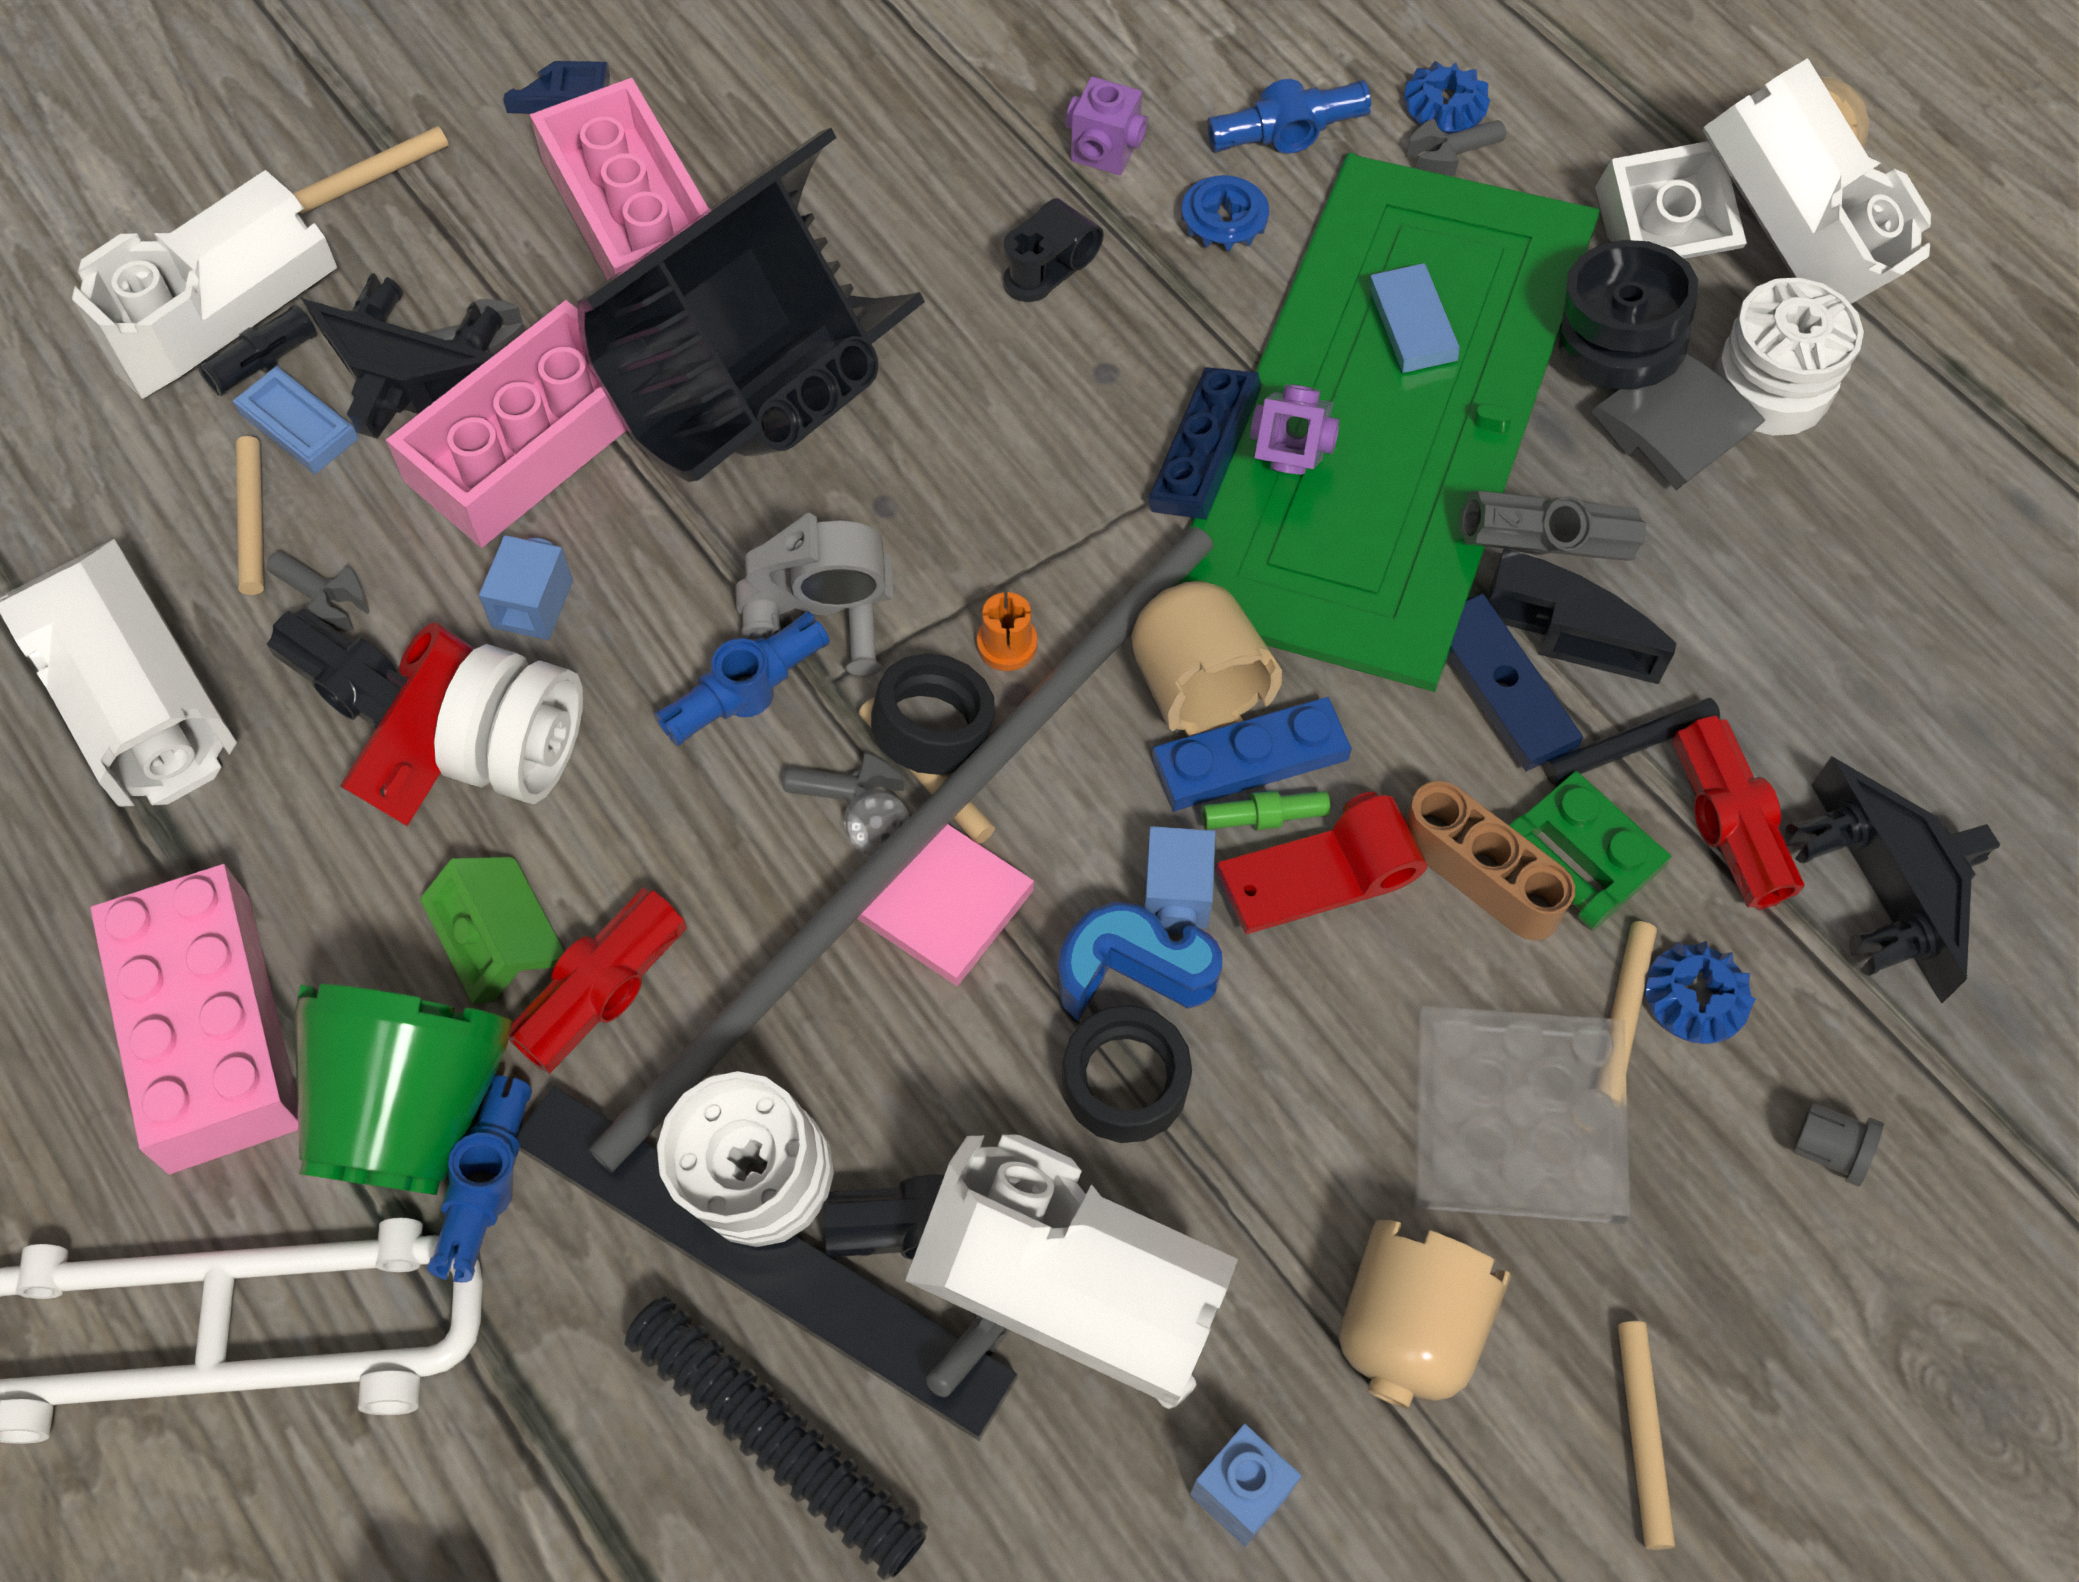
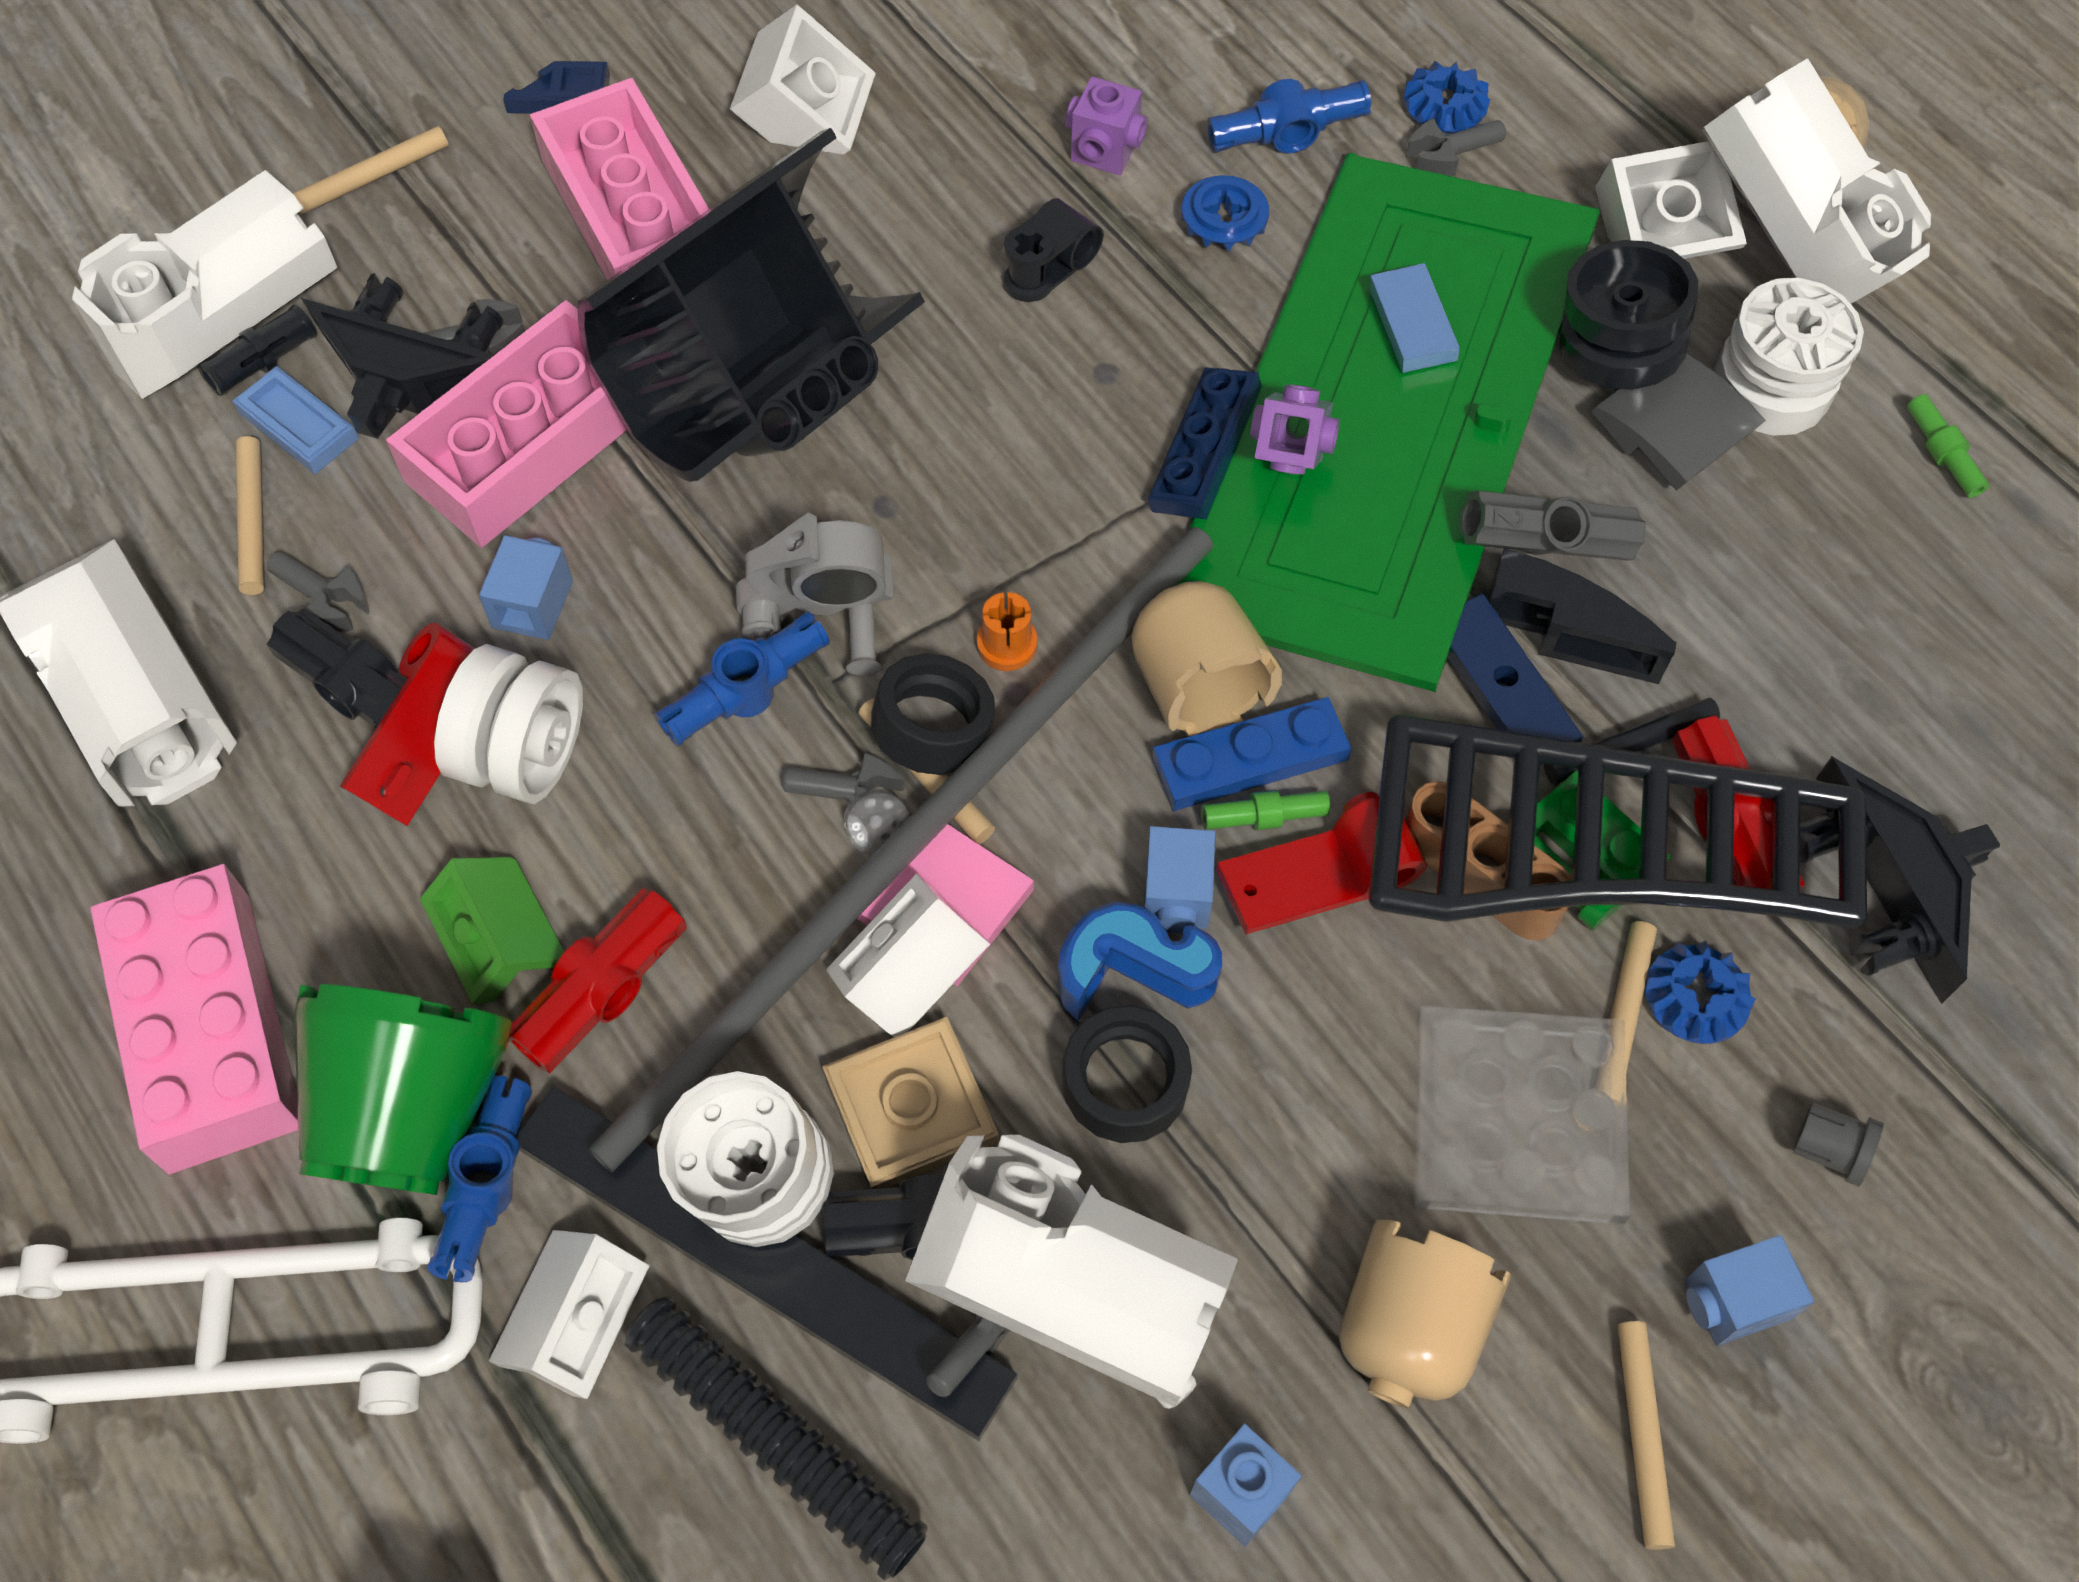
(570, 1311): none -> white panel
(802, 84): none -> white slope
(906, 958): none -> white panel
(909, 1103): none -> tan tile
(1586, 887): none -> black bar
(1747, 1291): none -> medium blue brick
(1947, 446): none -> bright green bar

